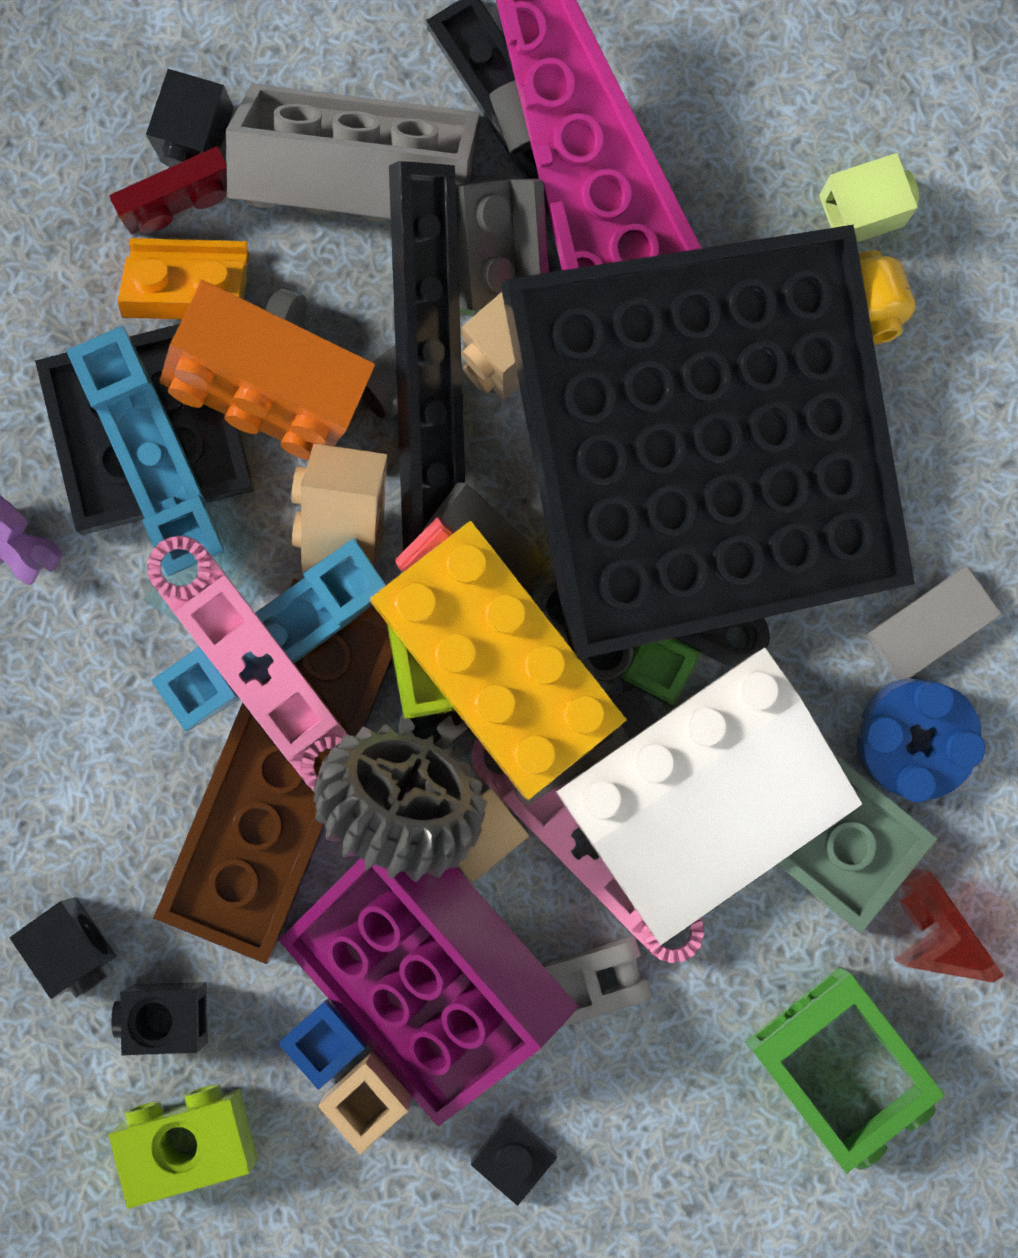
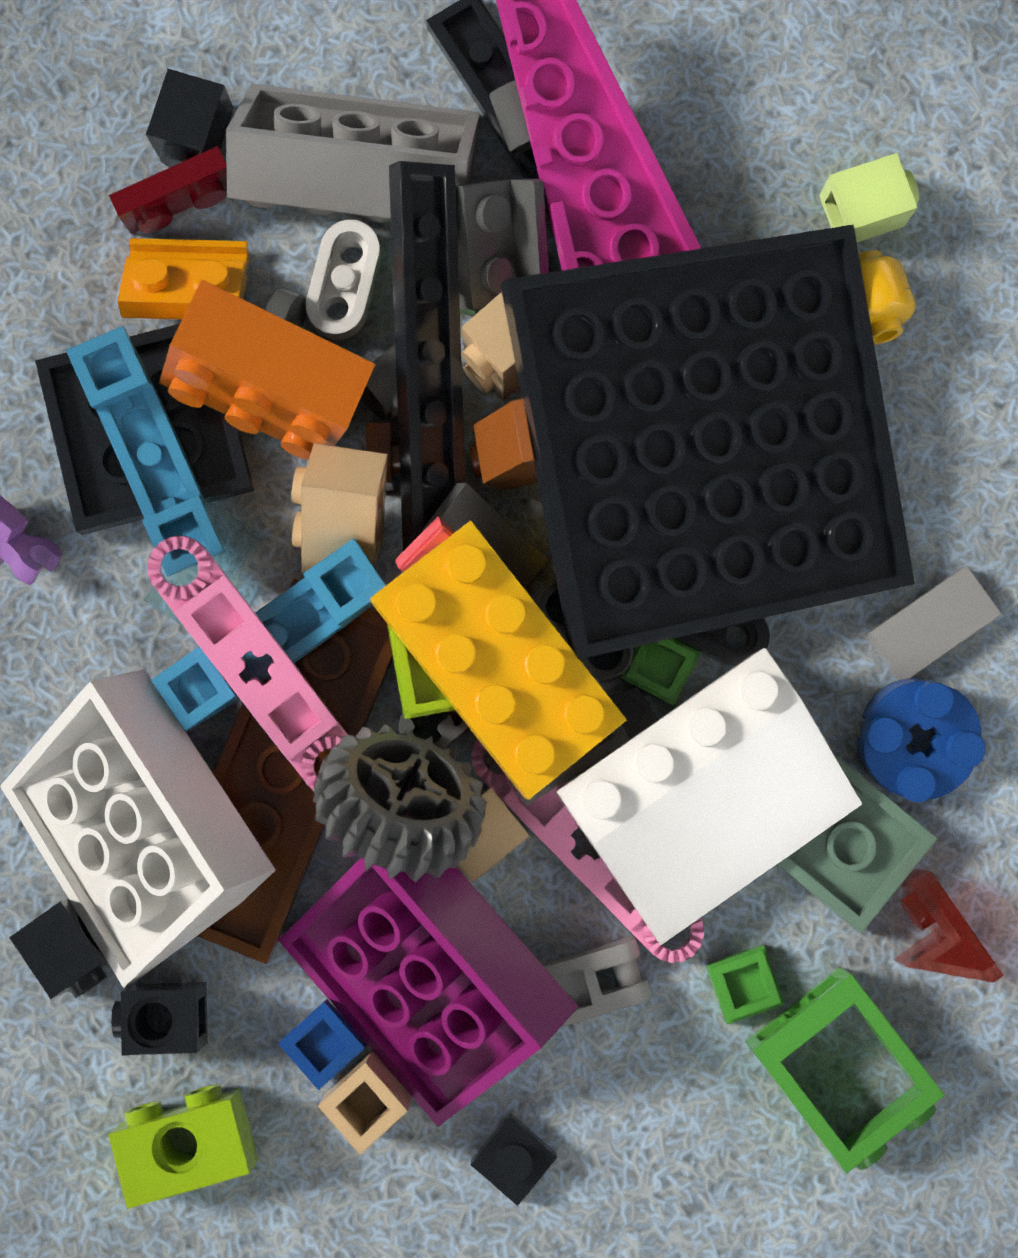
(134, 824): none -> white slope
(343, 282): none -> white plate
(381, 440): none -> reddish brown plate
(504, 448): none -> dark orange slope
(744, 984): none -> bright green tile

